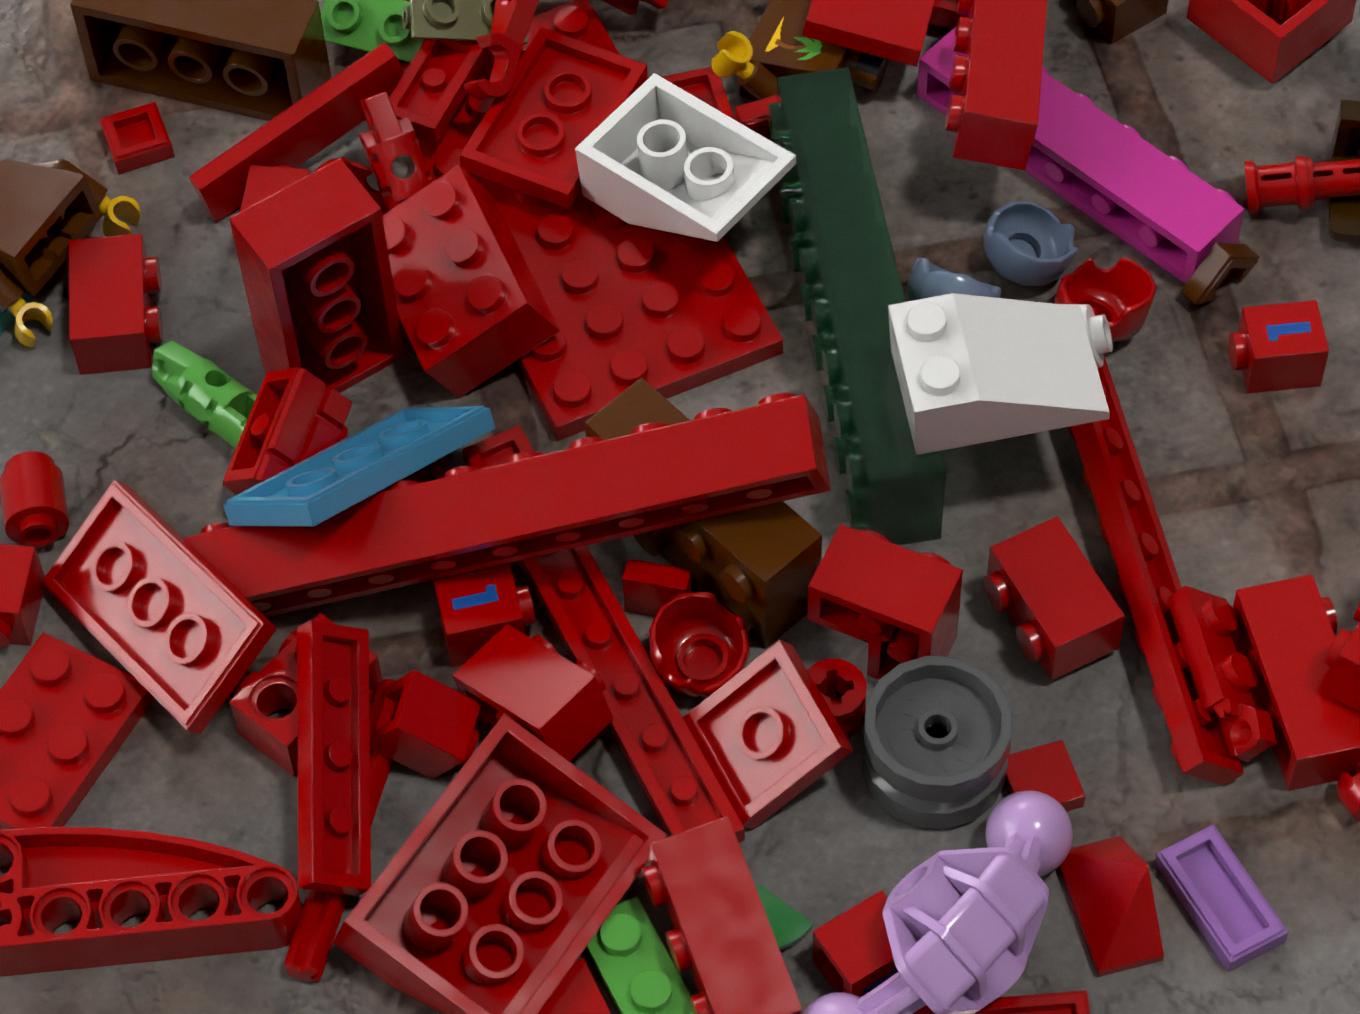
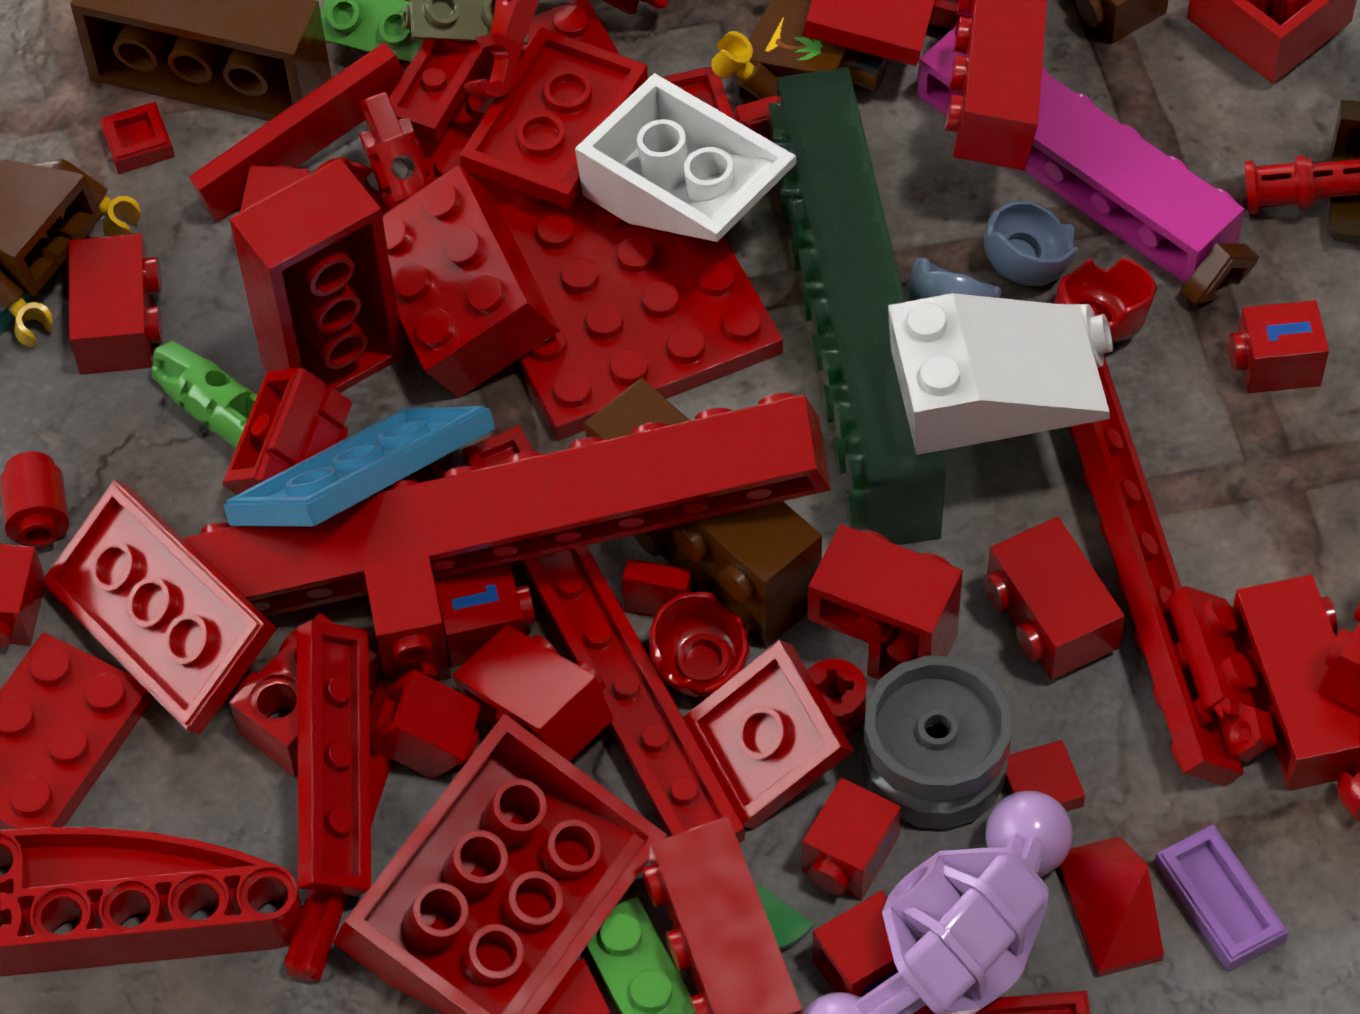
(407, 617): none -> red brick
(850, 840): none -> red brick

